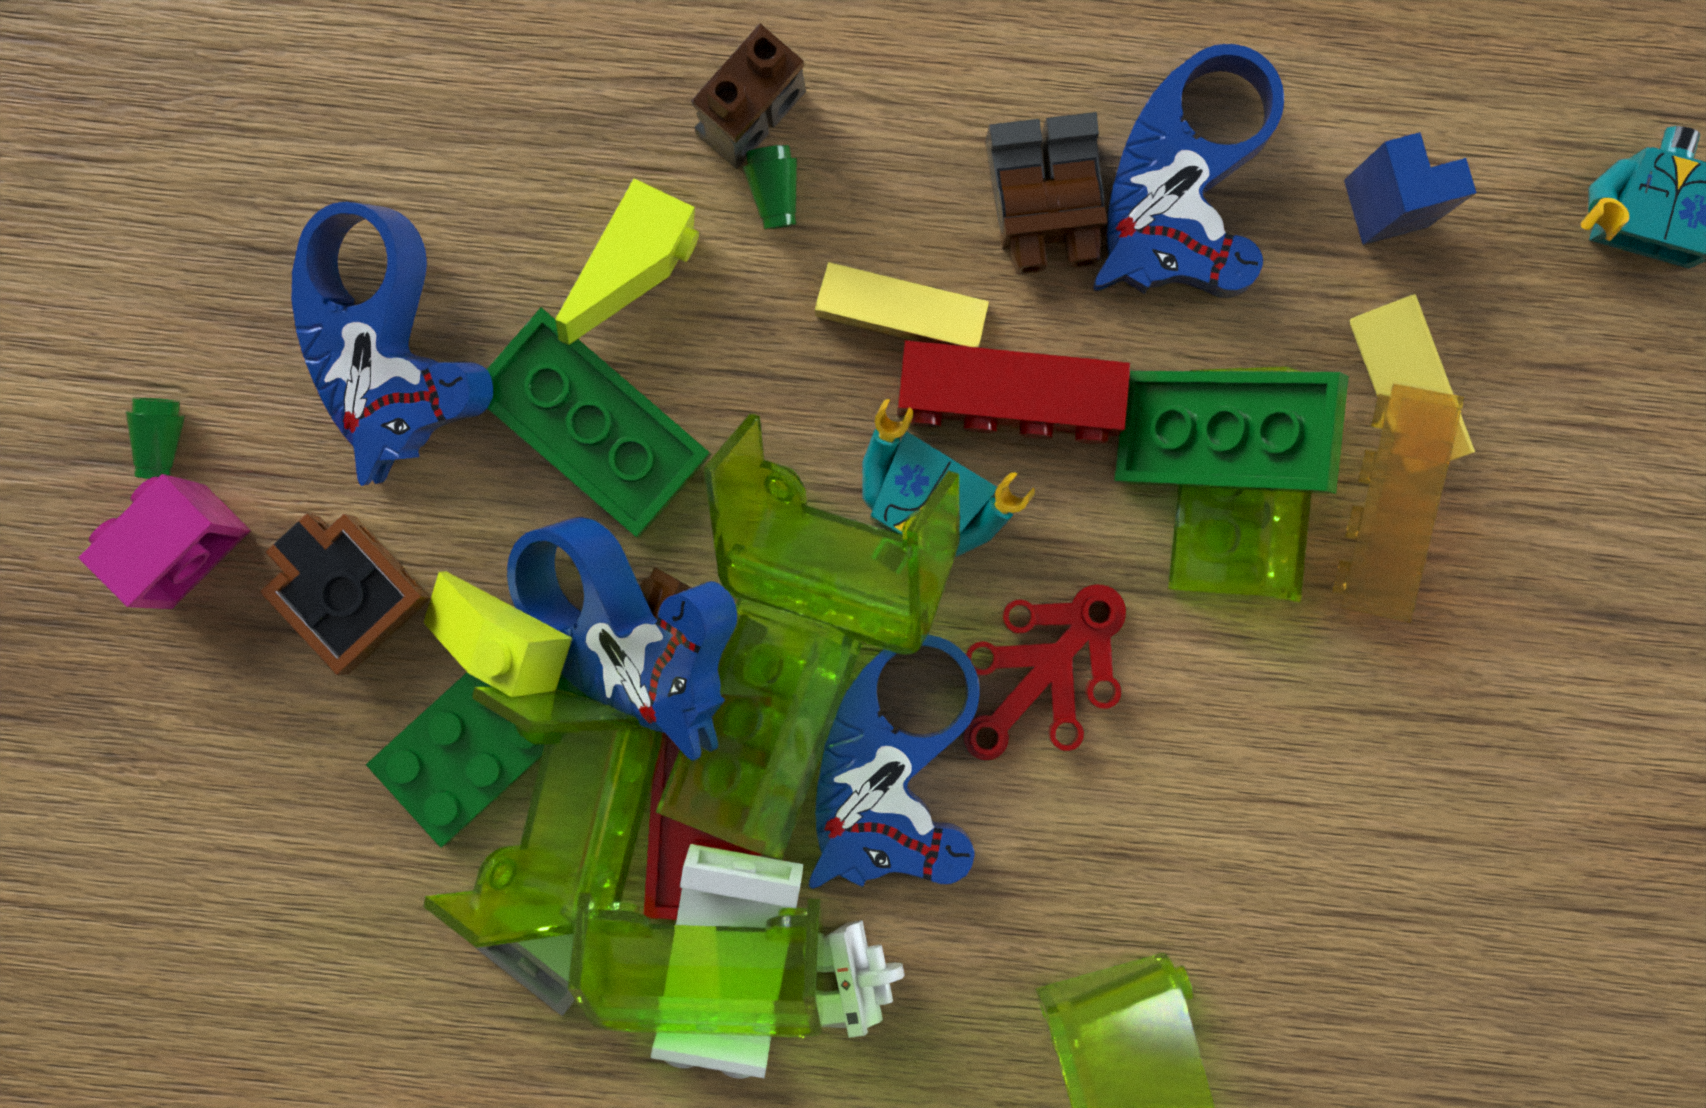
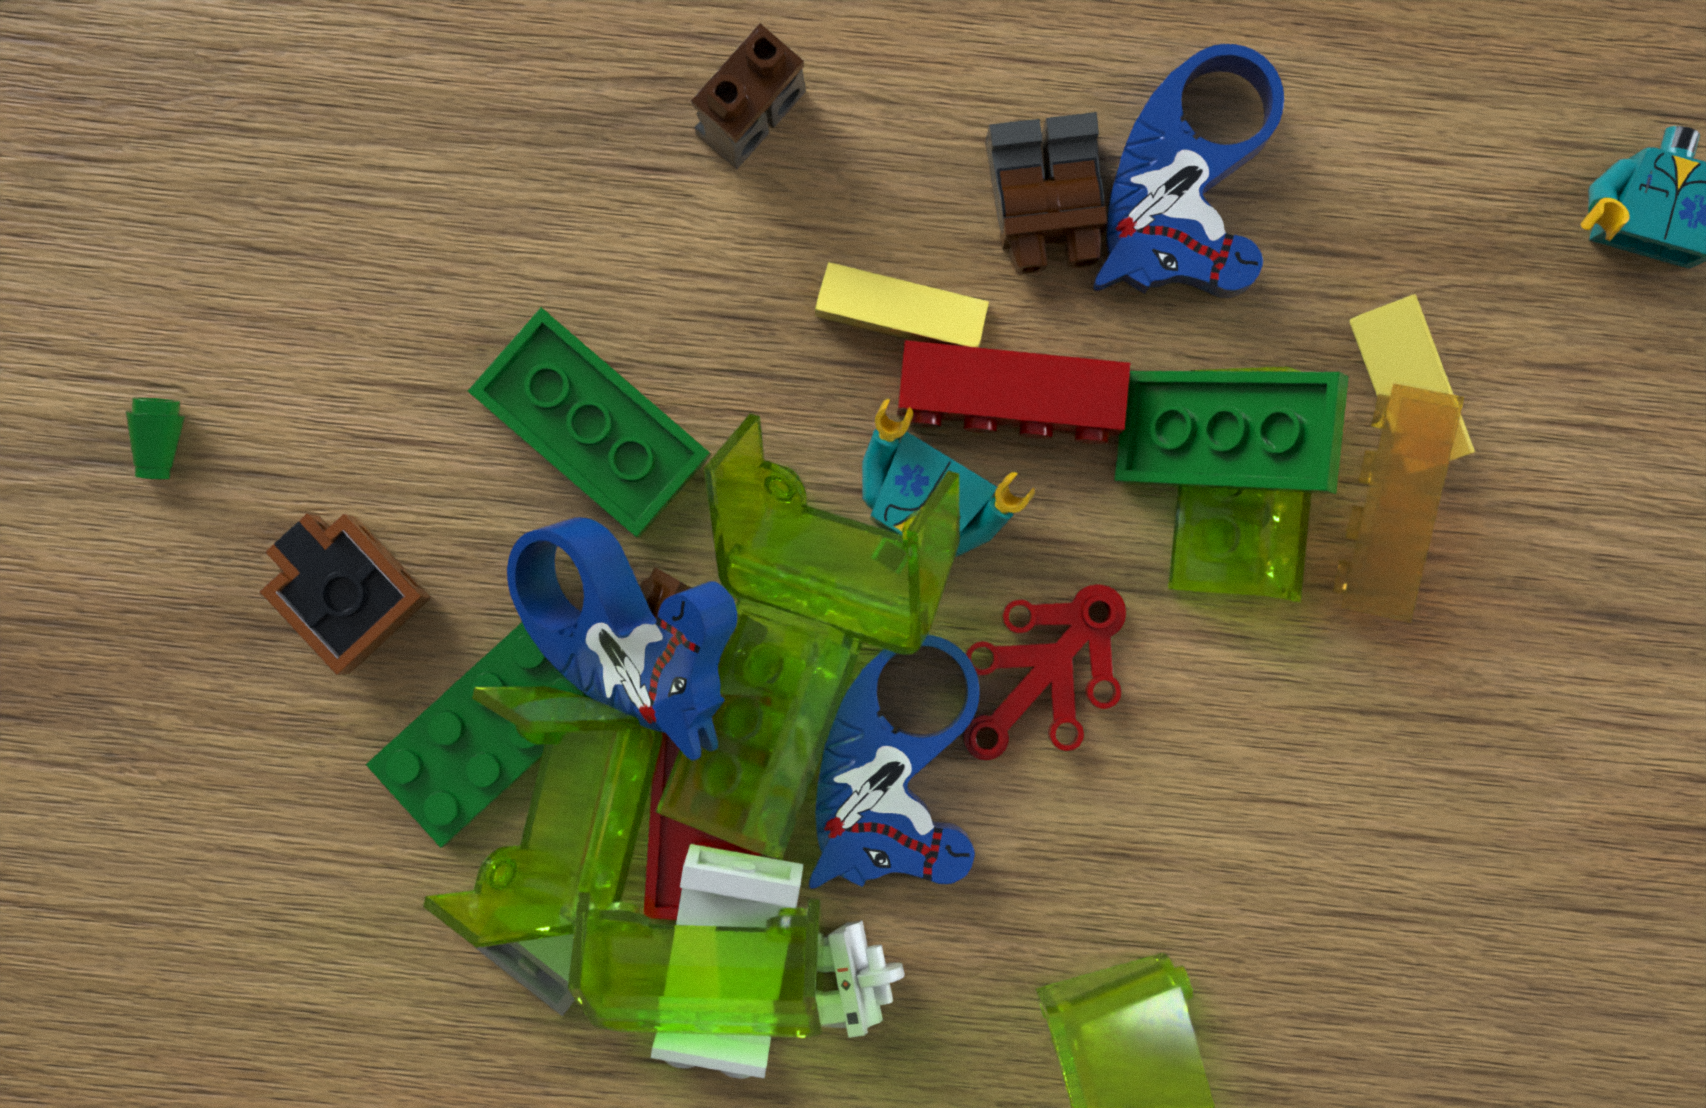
(162, 542): dark pink brick -> none
(361, 353): blue animal -> none
(495, 638): neon yellow slope -> none
(630, 258): neon yellow slope -> none
(773, 184): green cone -> none
(1401, 192): blue piece -> none

